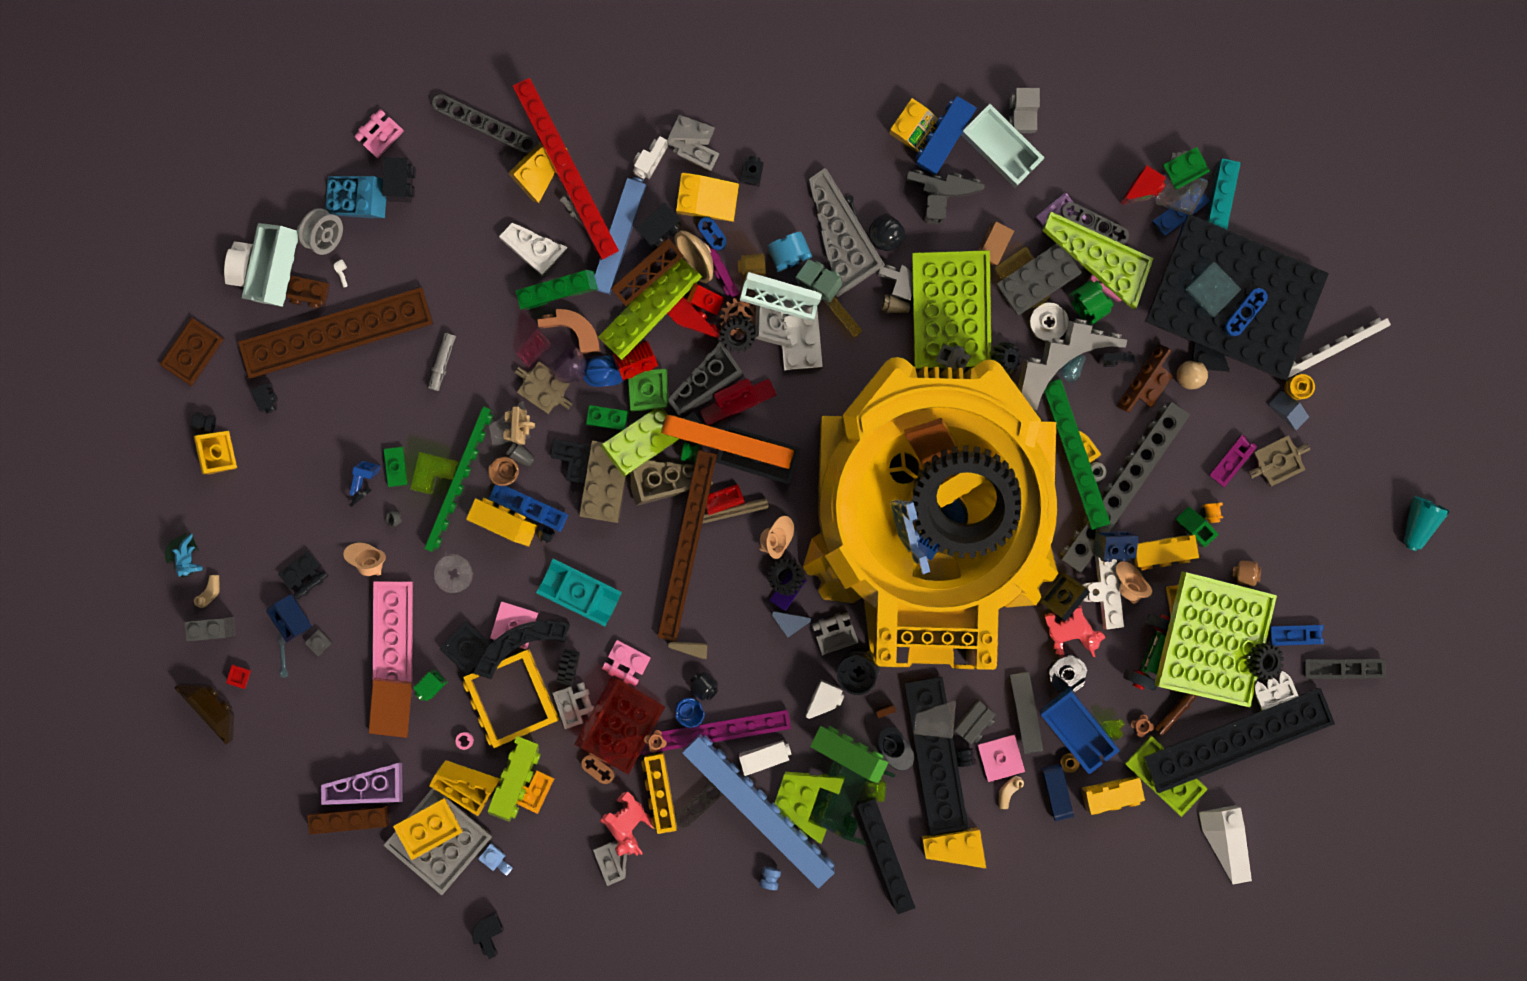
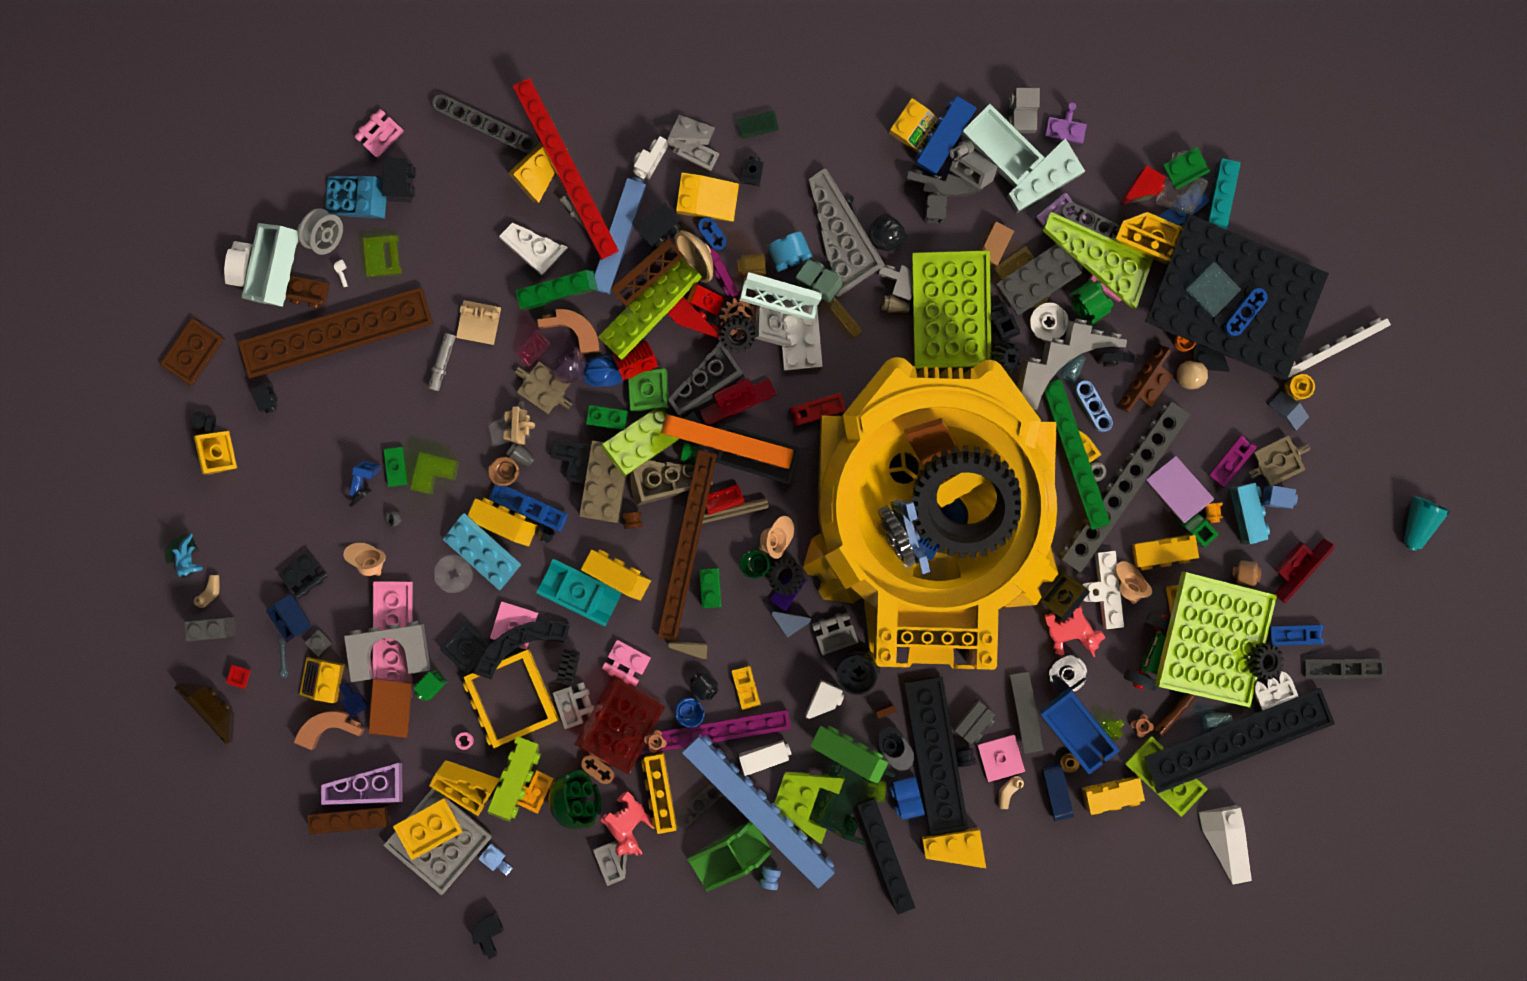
(311, 731): none -> nougat arch
(321, 680): none -> yellow slope
(353, 702): none -> clear blue plate
(360, 646): none -> light grey arch
(375, 256): none -> clear neon green plate
(456, 486): green plate -> none
(478, 322): none -> tan hinge
(481, 551): none -> medium azure plate
(565, 800): none -> dark green cylinder
(616, 574): none -> yellow wedge
(632, 520): none -> reddish brown wheel
(710, 588): none -> green brick
(730, 856): none -> bright green ladder
(746, 687): none -> yellow slope
(754, 564): none -> dark green hair
(758, 125): none -> clear green plate
(816, 409): none -> red plate
(896, 536): none -> dark grey gear
(907, 797): none -> blue brick
(936, 721): clear wing -> none
(953, 357): dark grey brick -> none
(972, 165): none -> light grey hinge
(1004, 322): none -> black brick
(1051, 174): none -> light aqua wedge
(1066, 128): none -> medium lavender plate
(1101, 411): none -> light blue beam
(1115, 545): dark blue brick -> none
(1149, 236): none -> yellow wedge
(1180, 489): none -> lavender tile
(1182, 344): none -> orange wheel
(1213, 720): none -> clear light blue cone
(1249, 513): none -> medium azure slope
(1279, 497): none -> medium blue brick
(1299, 566): none -> dark red bracket

